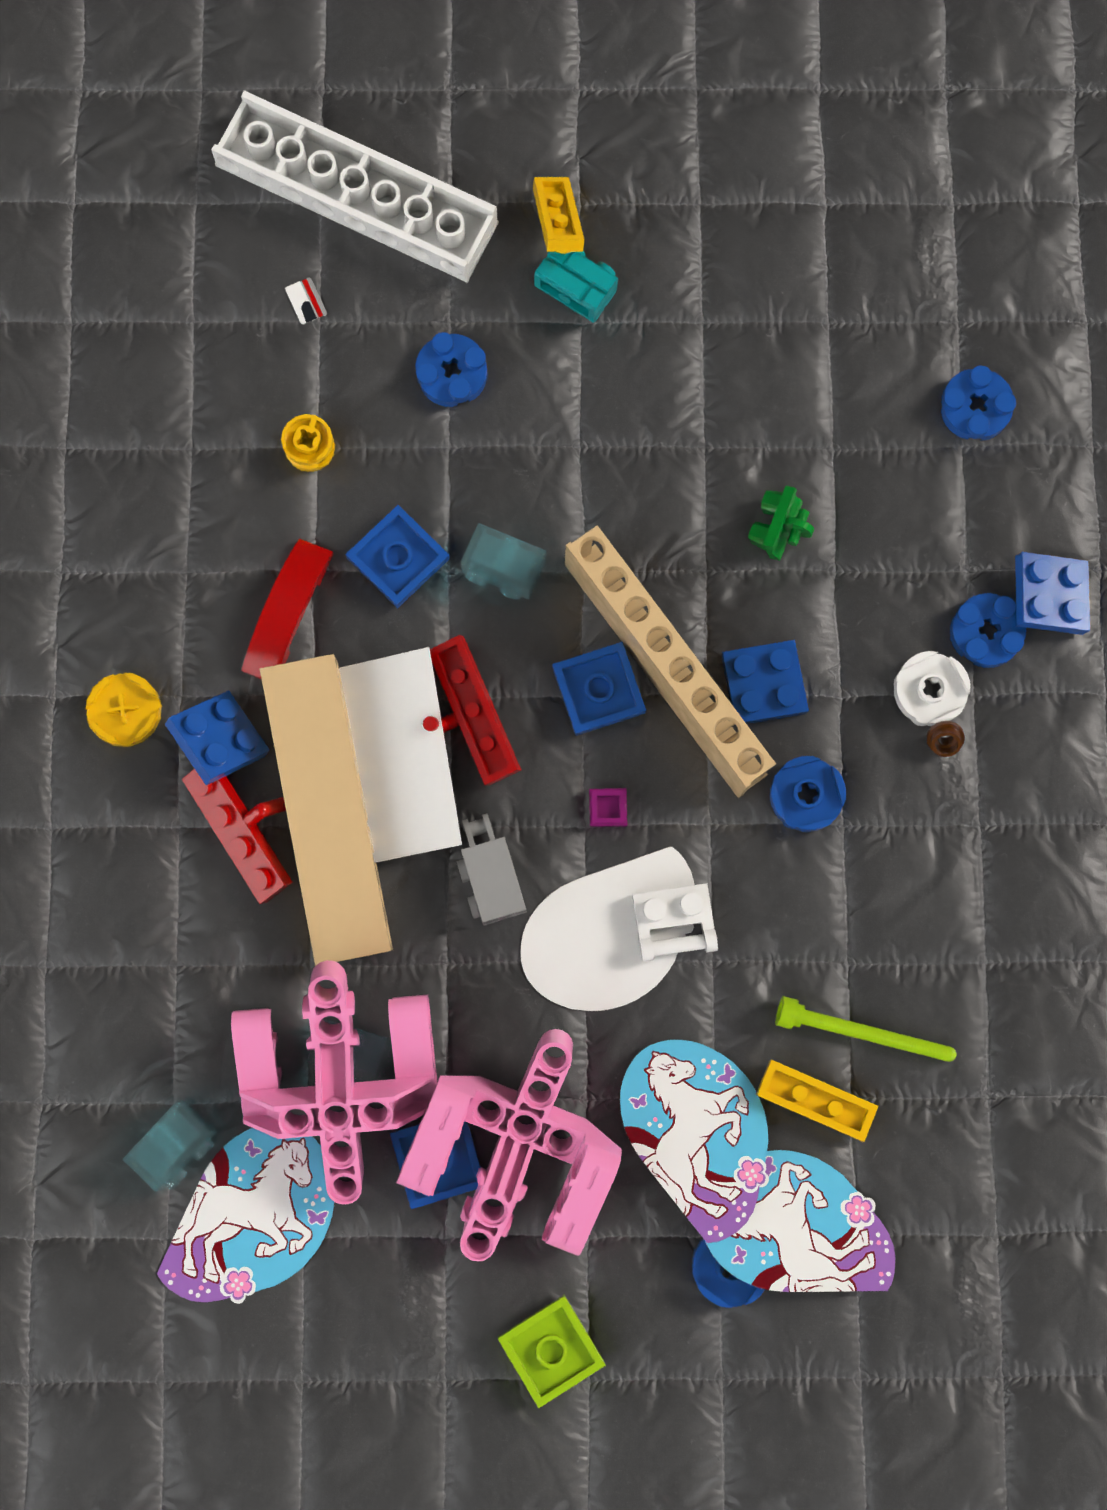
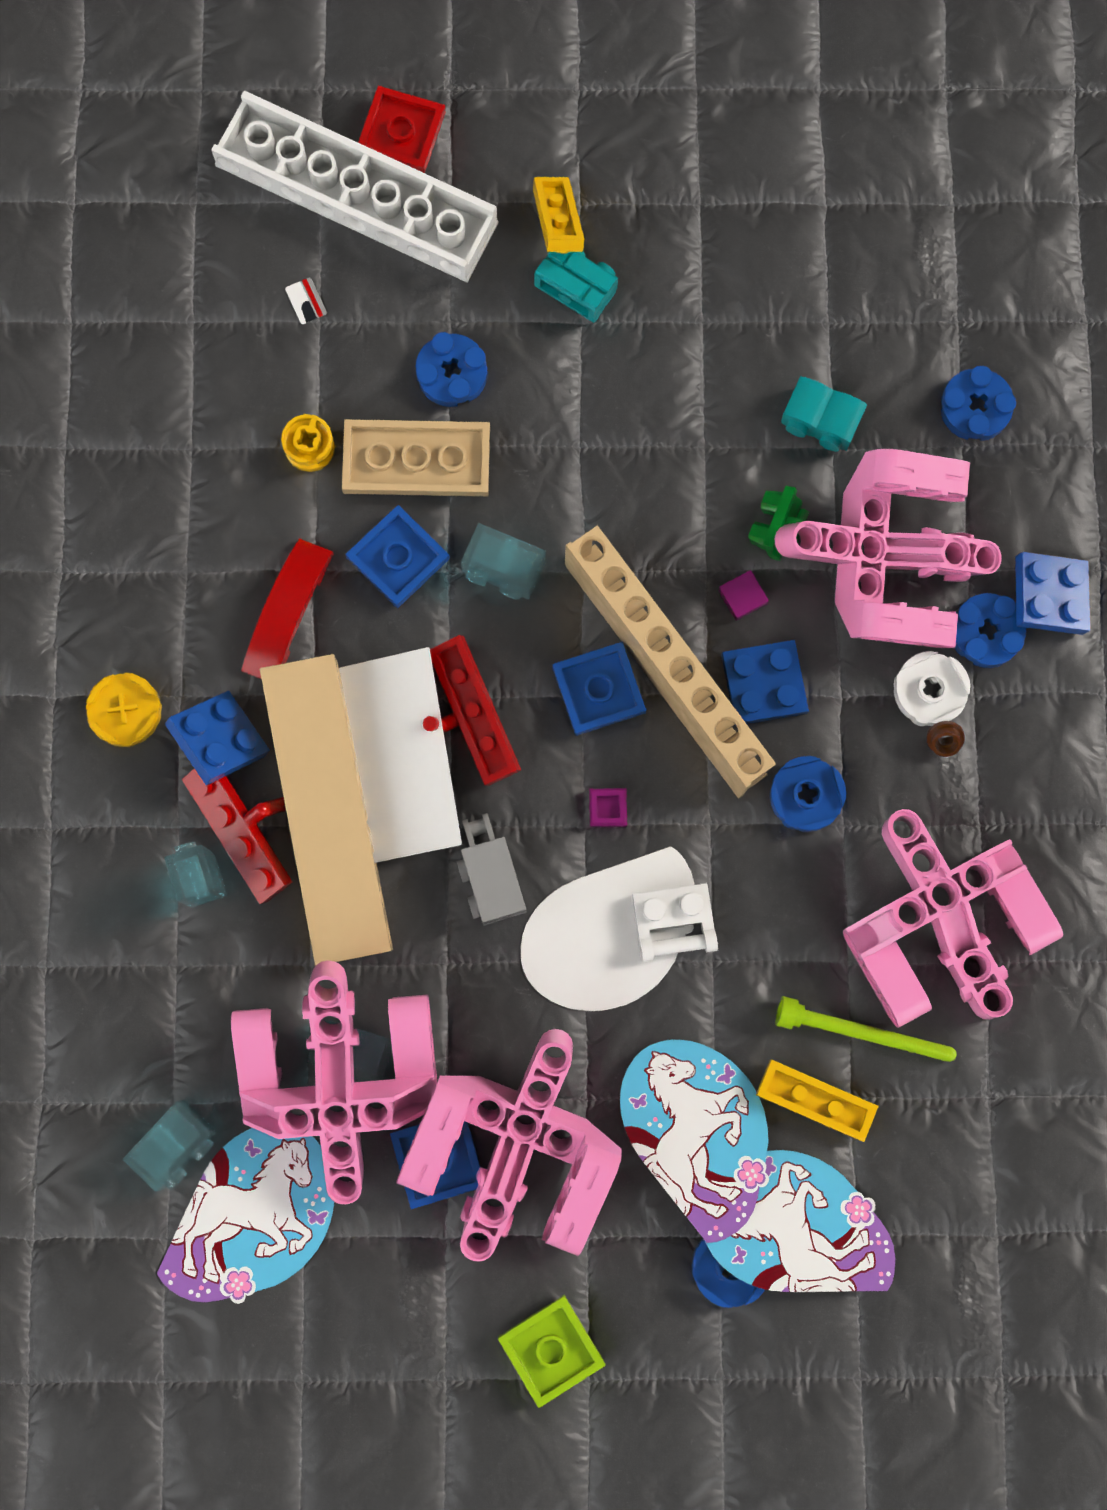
(195, 875): none -> clear light blue brick
(403, 127): none -> red plate
(416, 458): none -> tan plate
(743, 595): none -> magenta tile
(823, 414): none -> teal brick
(871, 487): none -> bright pink piece
(1002, 875): none -> bright pink piece

